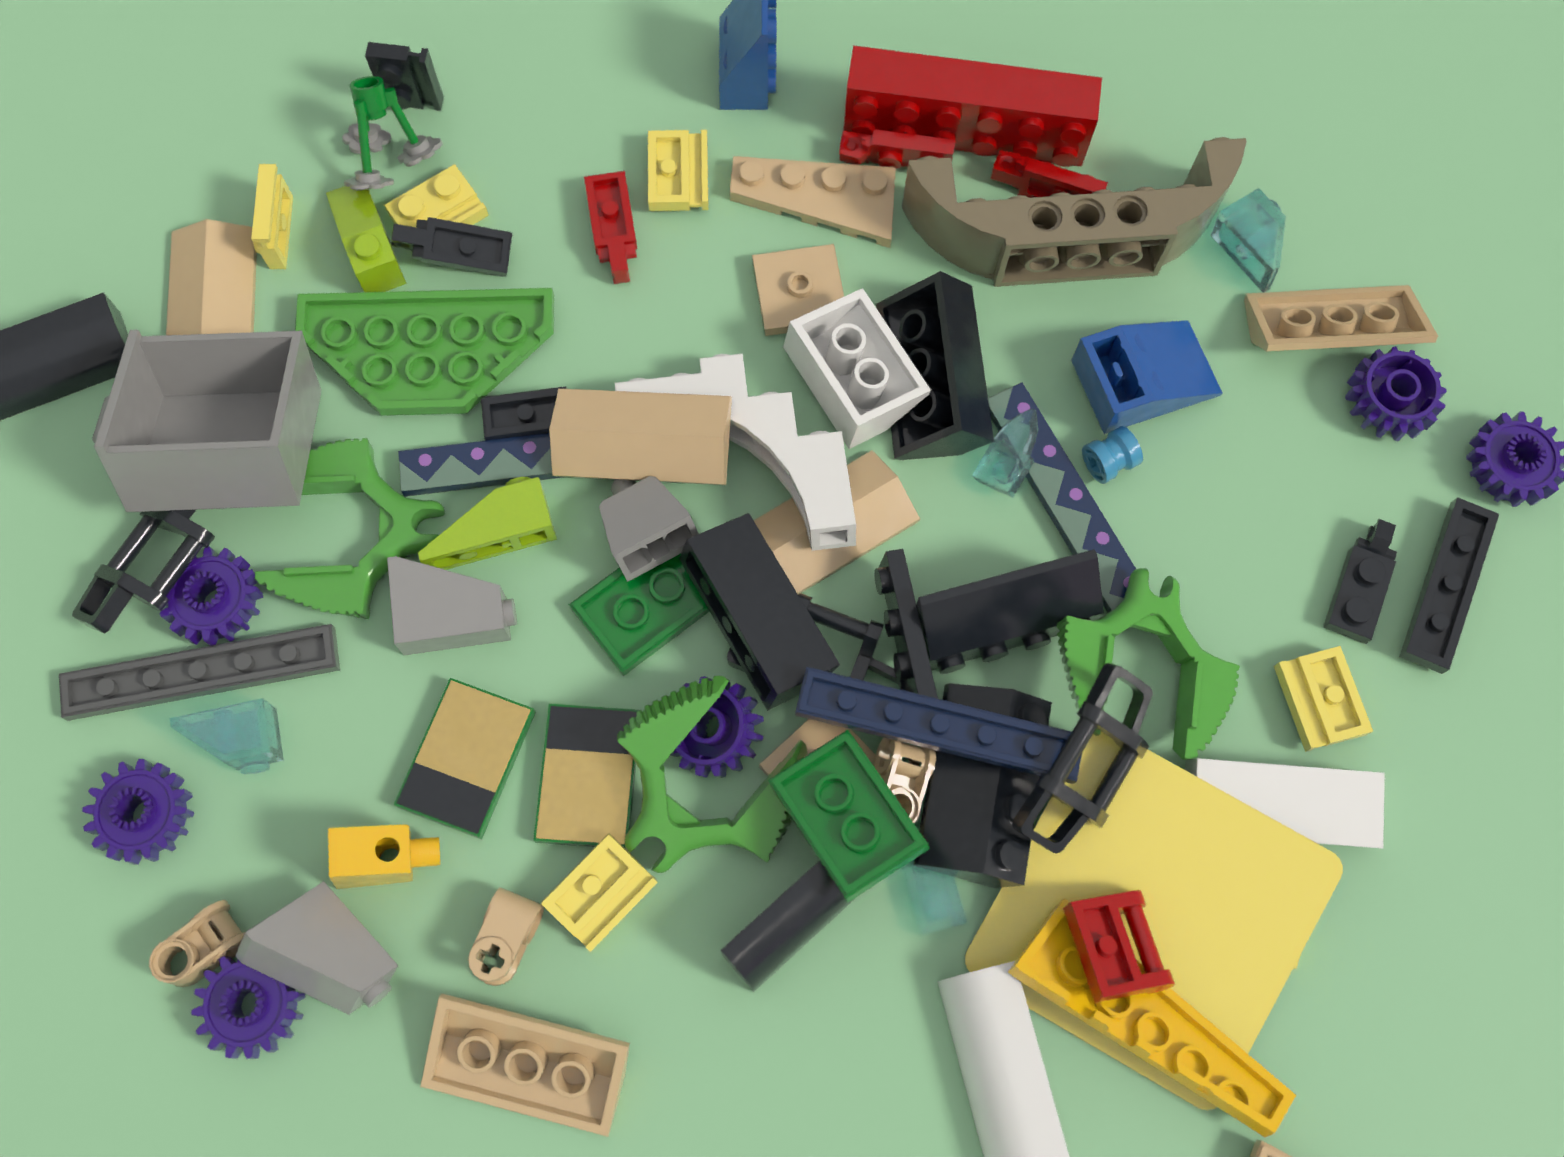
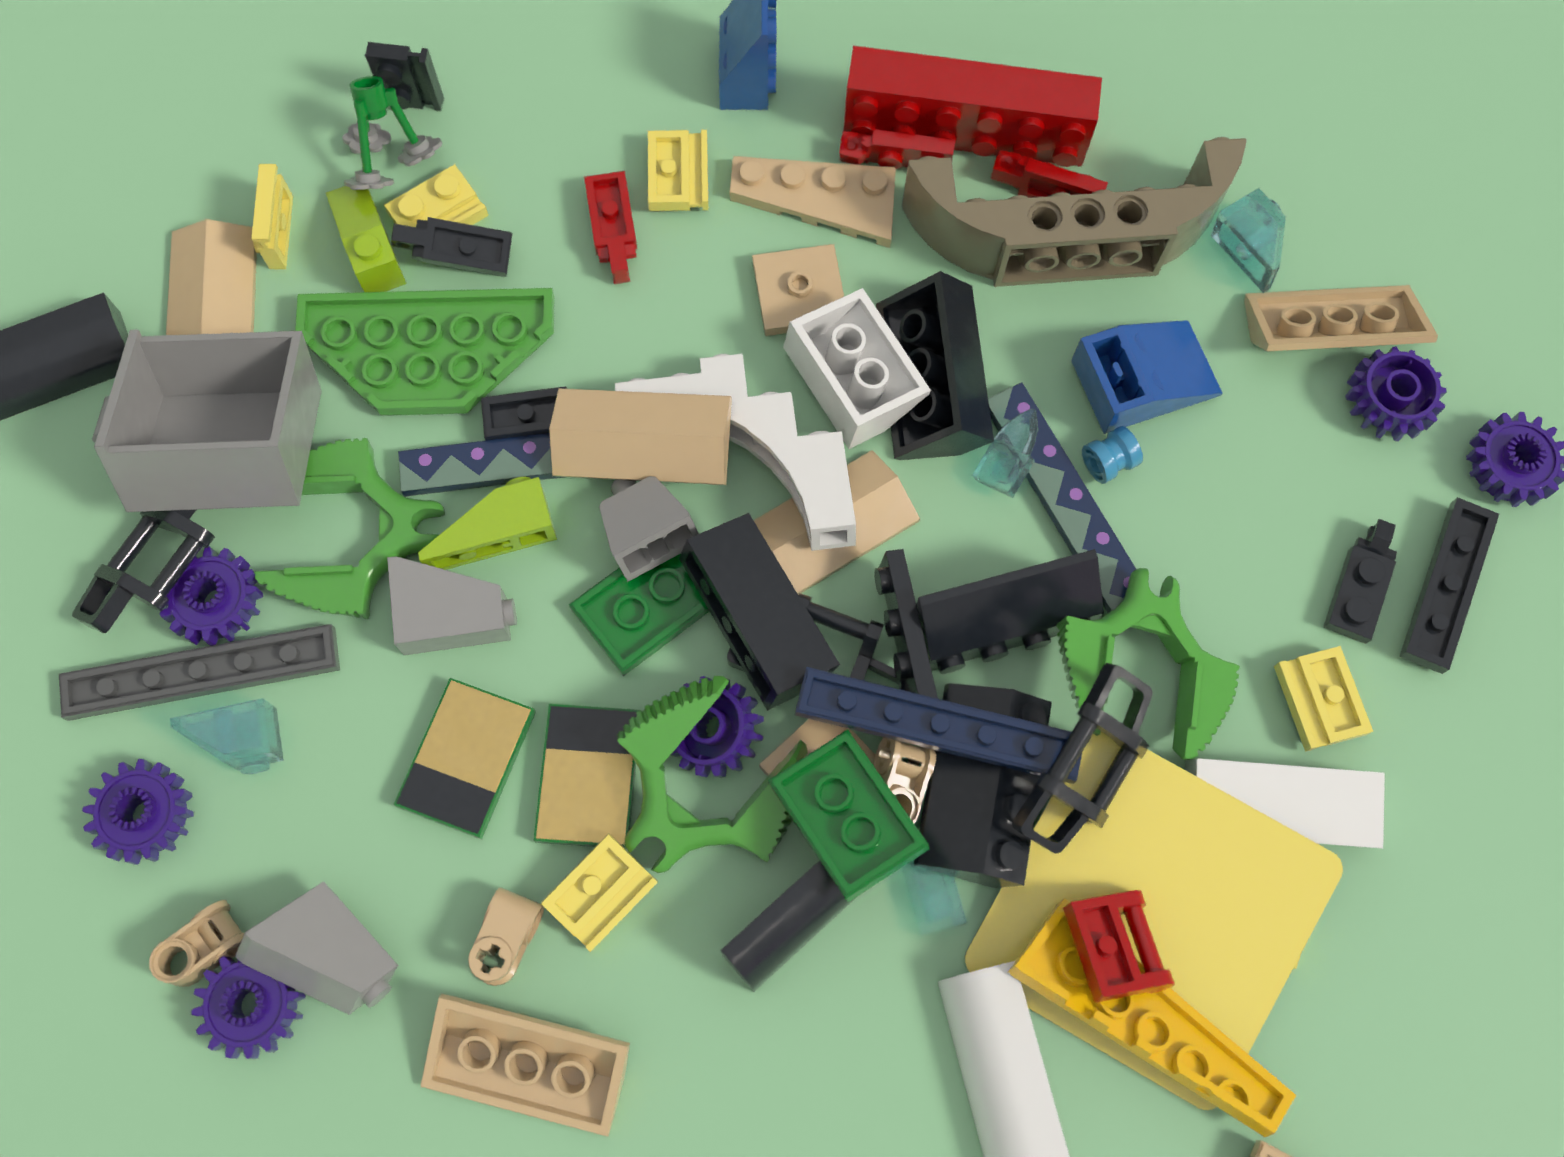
(357, 853): yellow torso -> none

